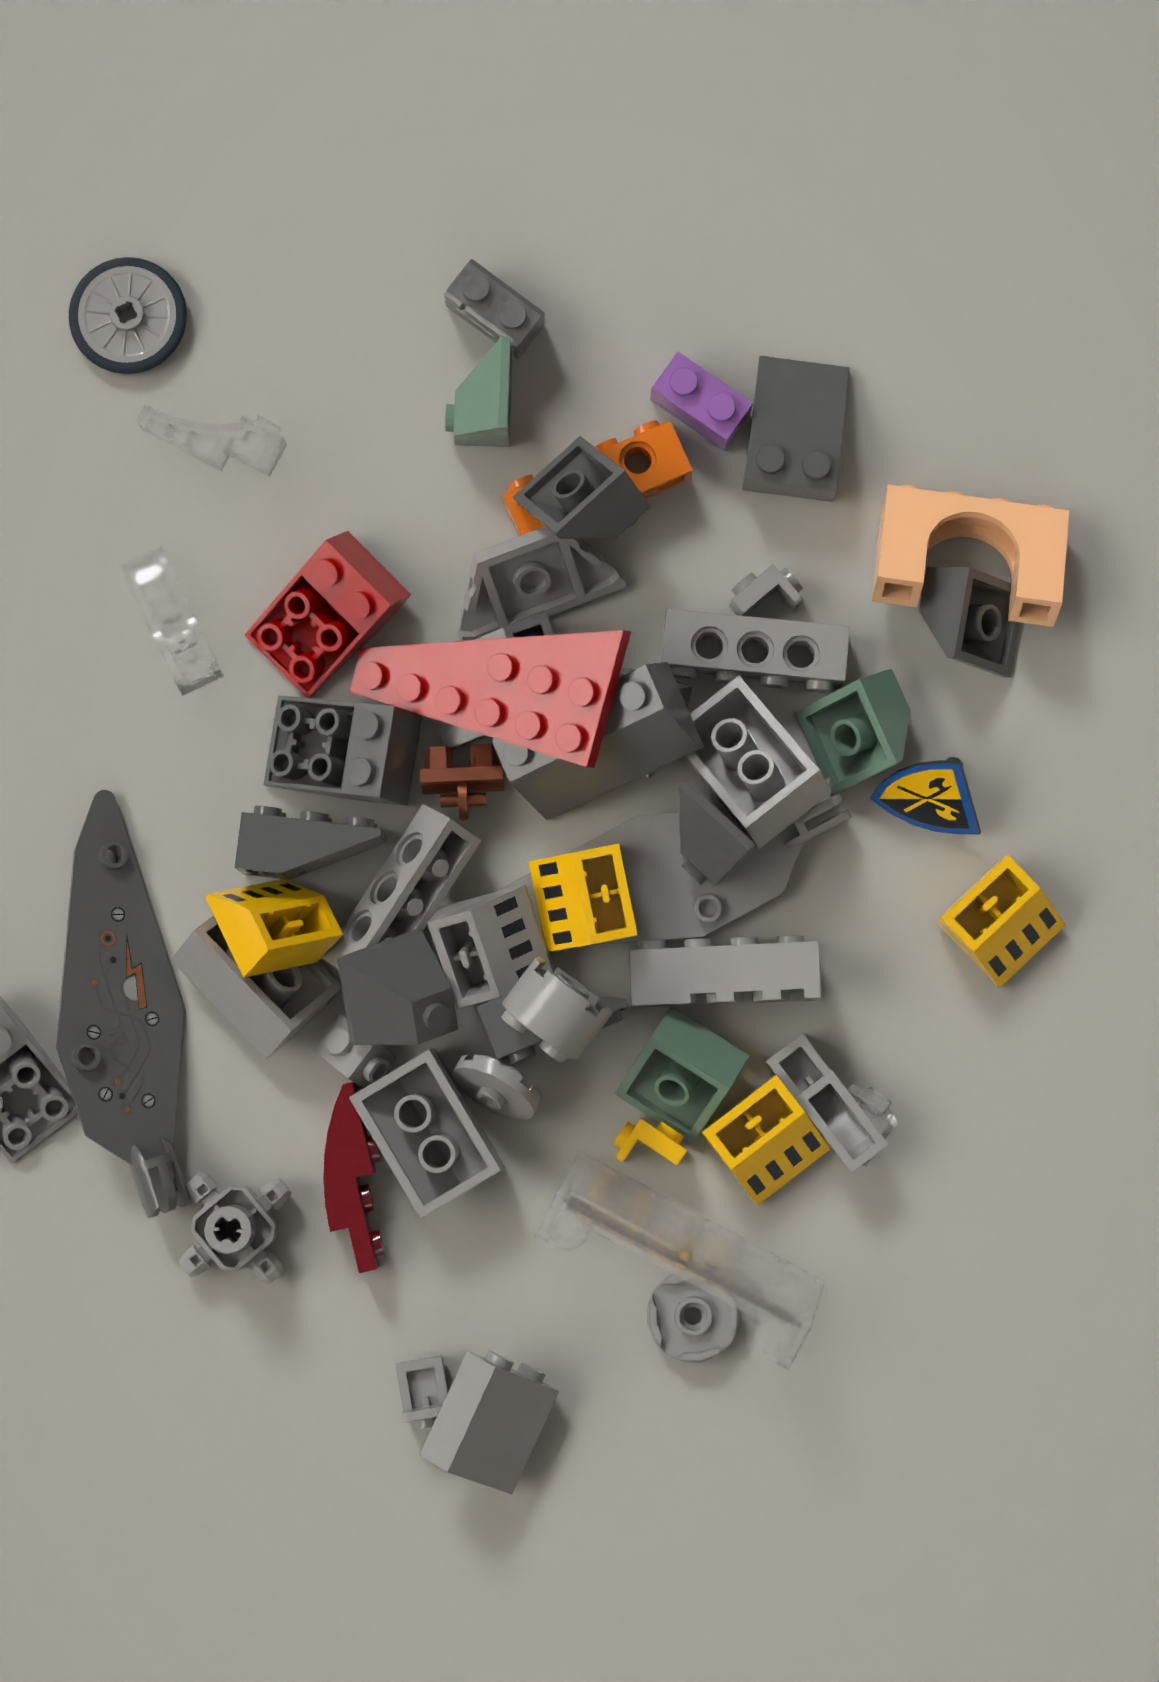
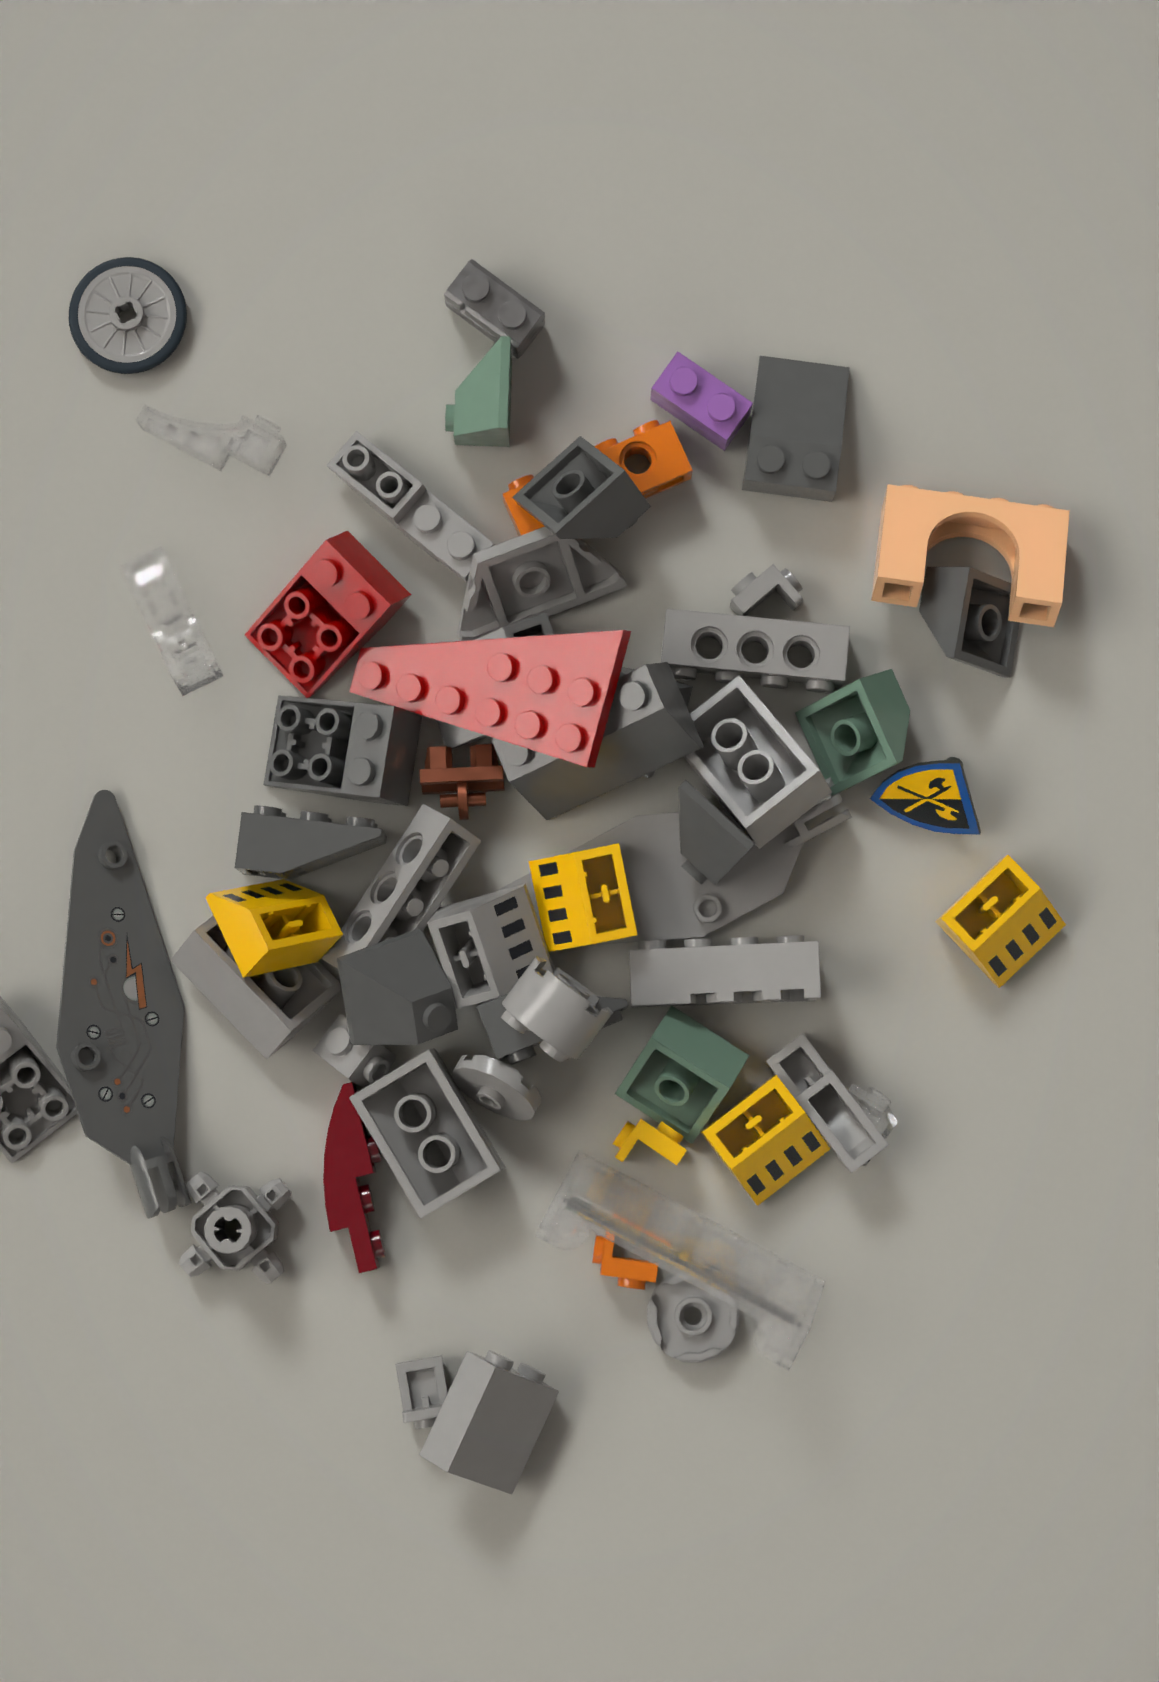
(408, 505): none -> light grey slope
(630, 1271): none -> orange bracket

